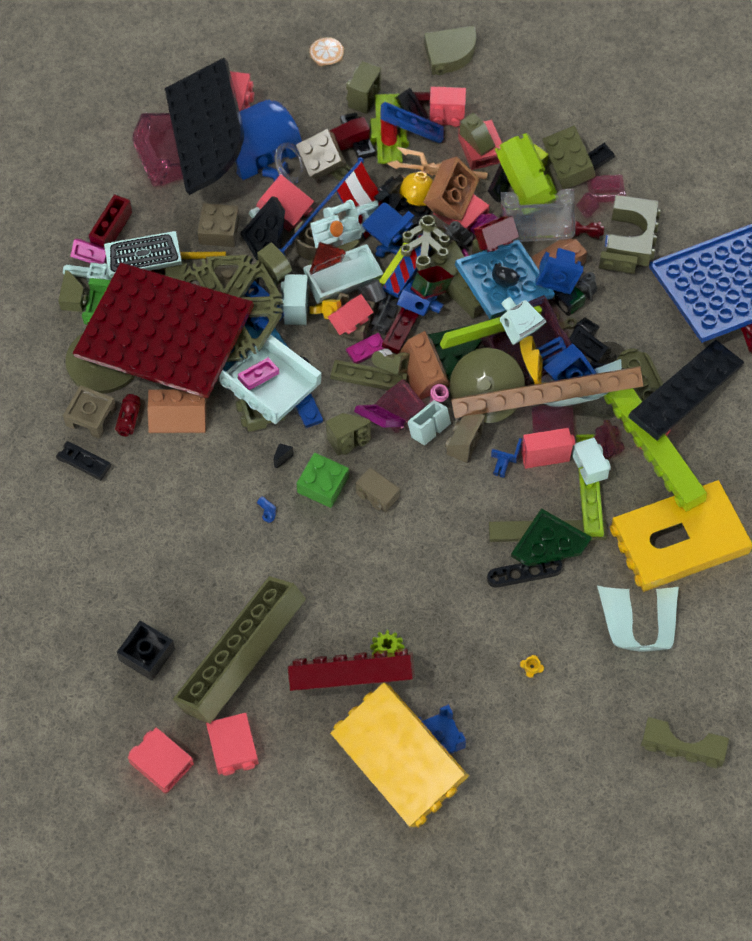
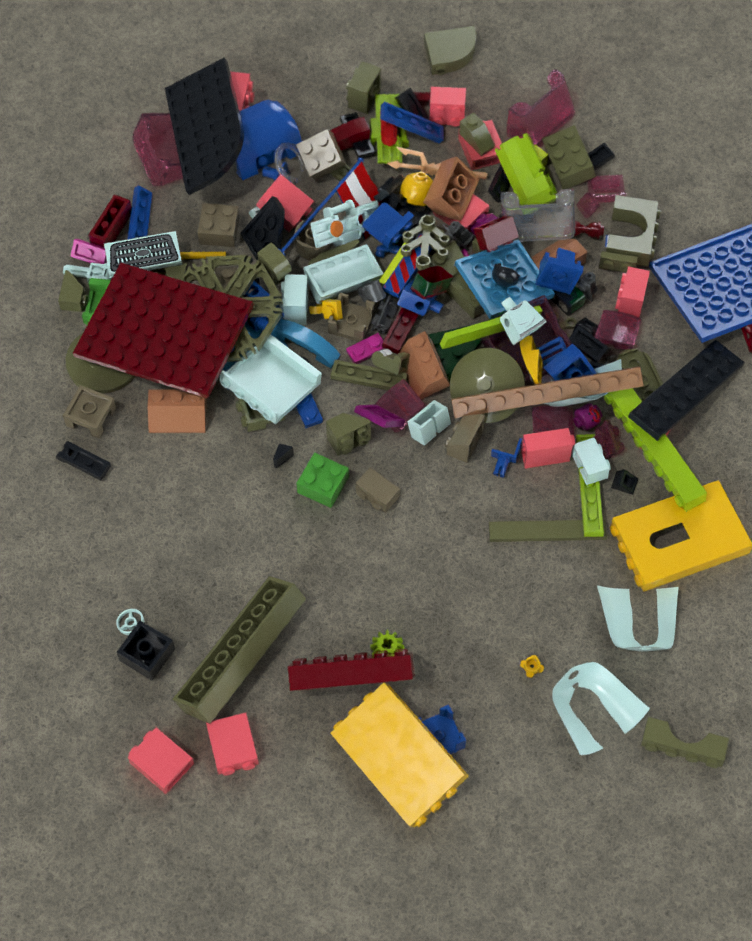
(130, 406): dark red piece -> none
(130, 618): none -> light aqua piece
(140, 213): none -> blue plate
(258, 373): dark pink plate -> none
(269, 509): blue arm -> none
(307, 339): none -> dark azure slope
(325, 257): clear red slope -> none
(326, 51): dish -> none
(351, 314): coral brick -> none
(439, 393): bright pink cone -> none
(525, 576): black beam -> none
(546, 115): none -> clear pink windscreen
(549, 541): dark green plate -> none
(587, 416): none -> magenta head
(614, 695): none -> light aqua piece
(618, 329): none -> clear pink slope
(624, 481): none -> black slope
(632, 291): none -> coral brick

